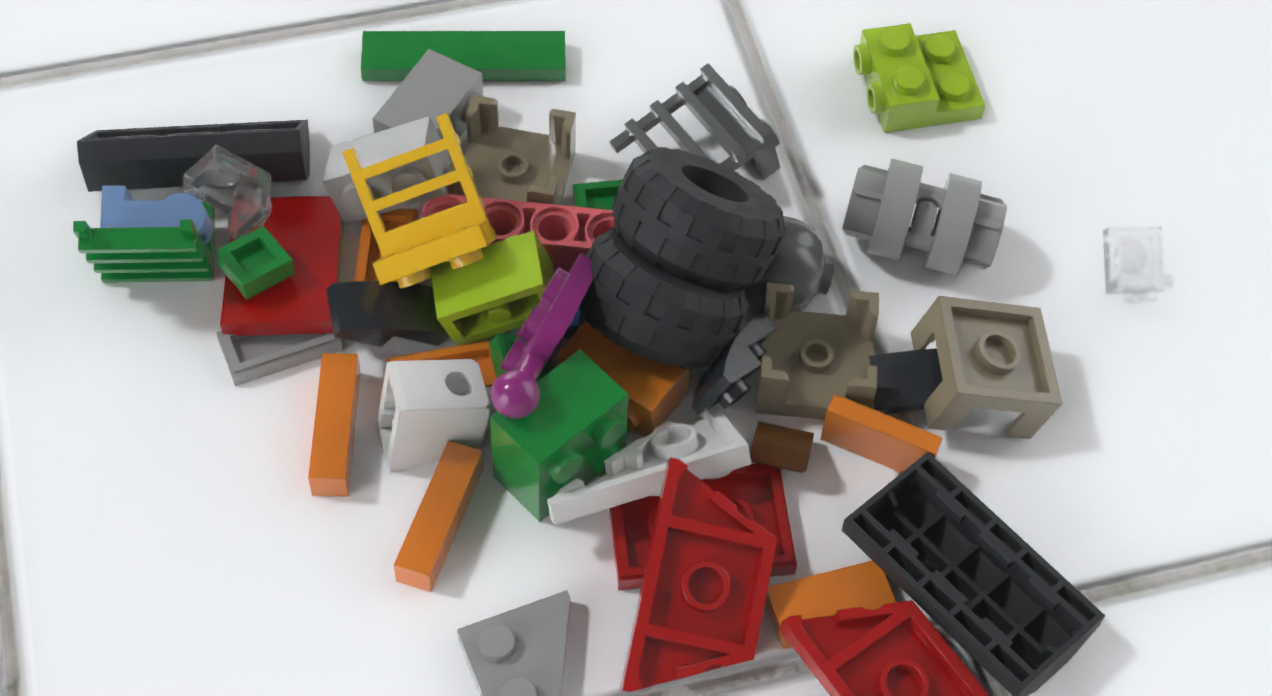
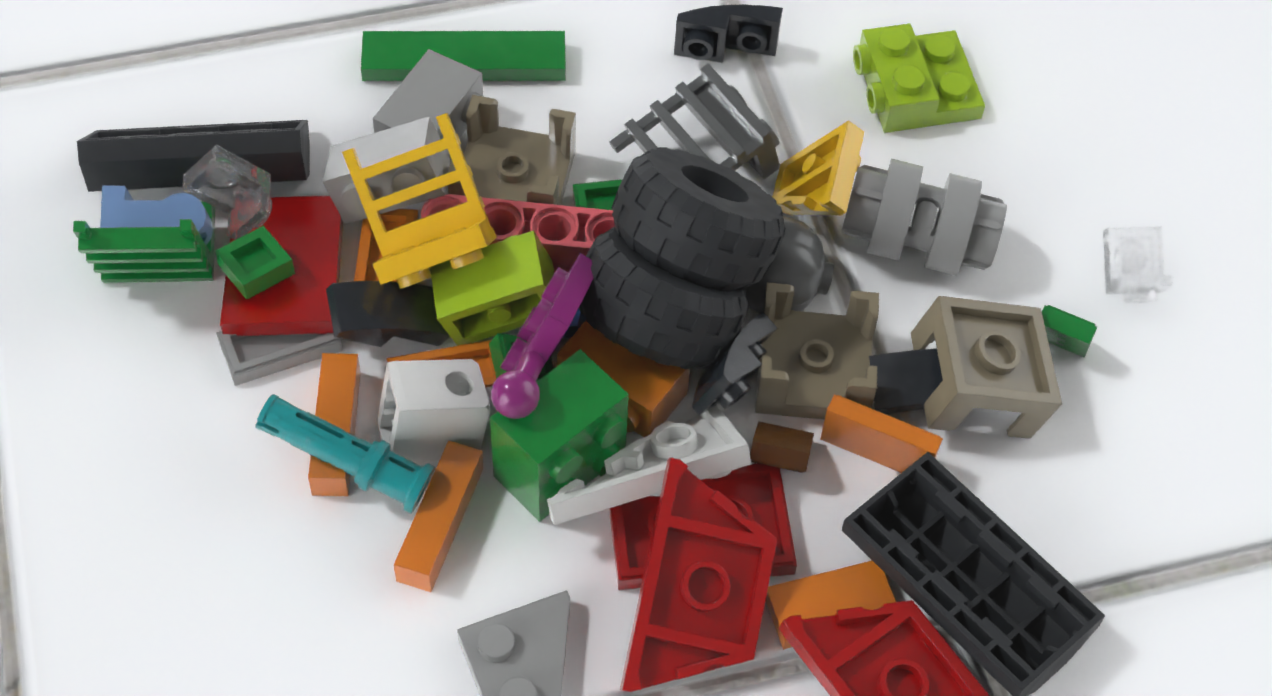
(369, 463): none -> teal pin
(742, 27): none -> black slope
(821, 174): none -> yellow wing
(1068, 330): none -> green tile

